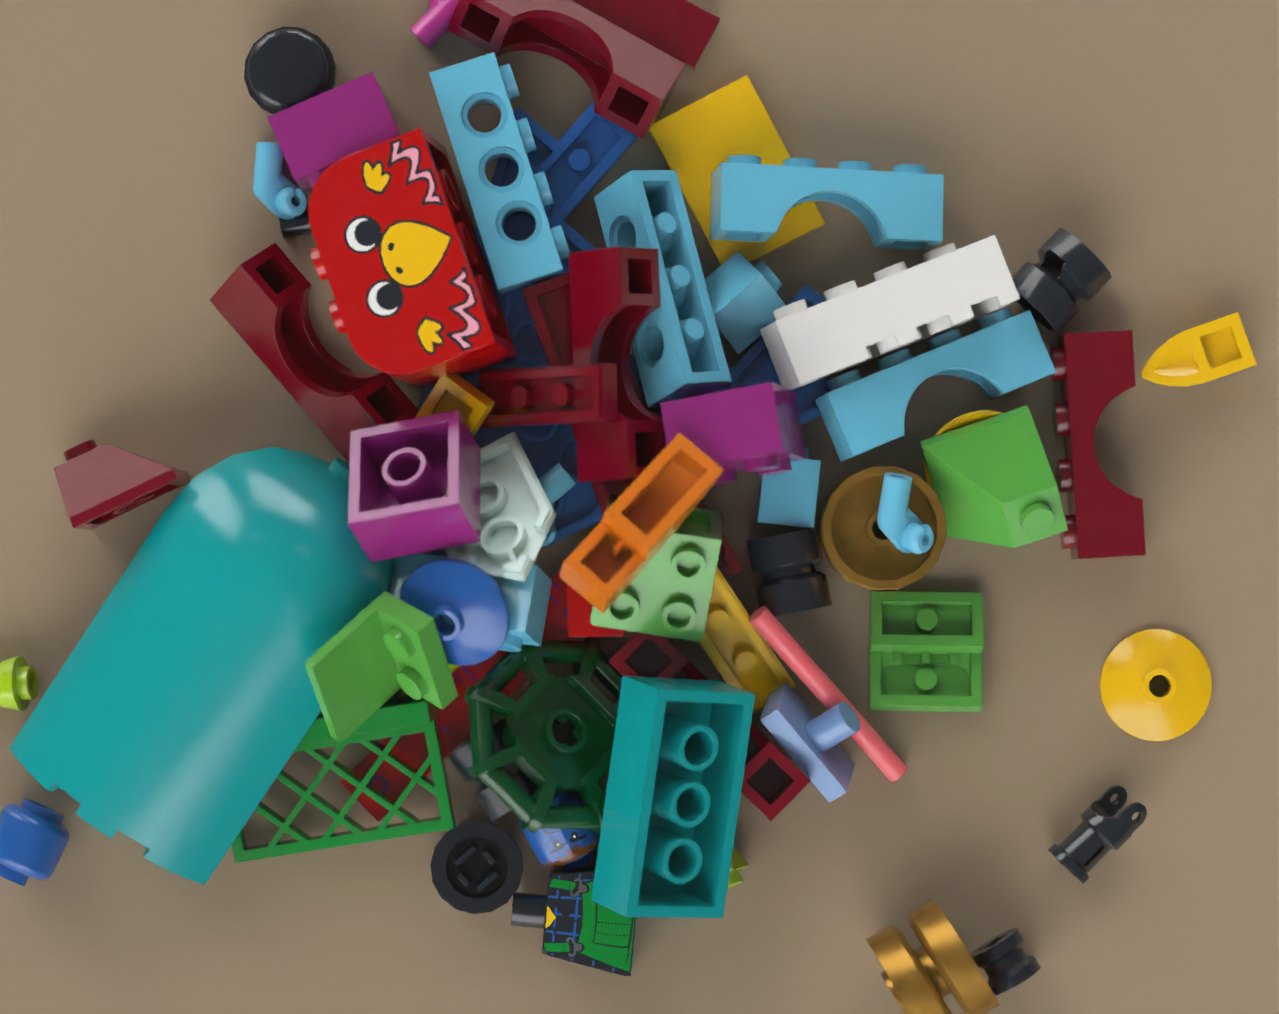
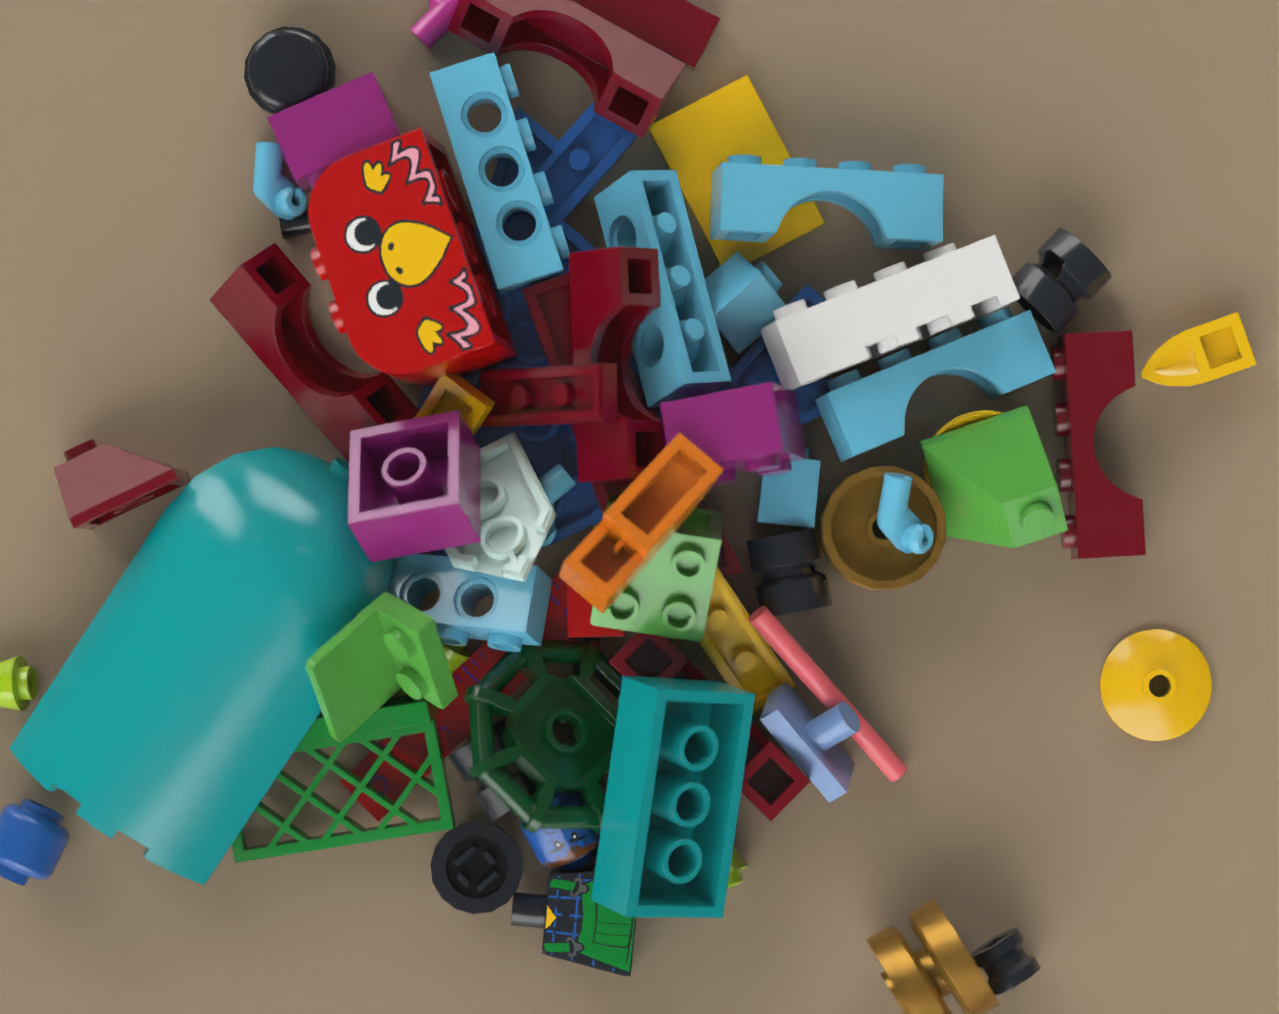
(469, 599): blue dish -> none
(925, 651): bright green slope -> none
(1098, 832): black piece -> none

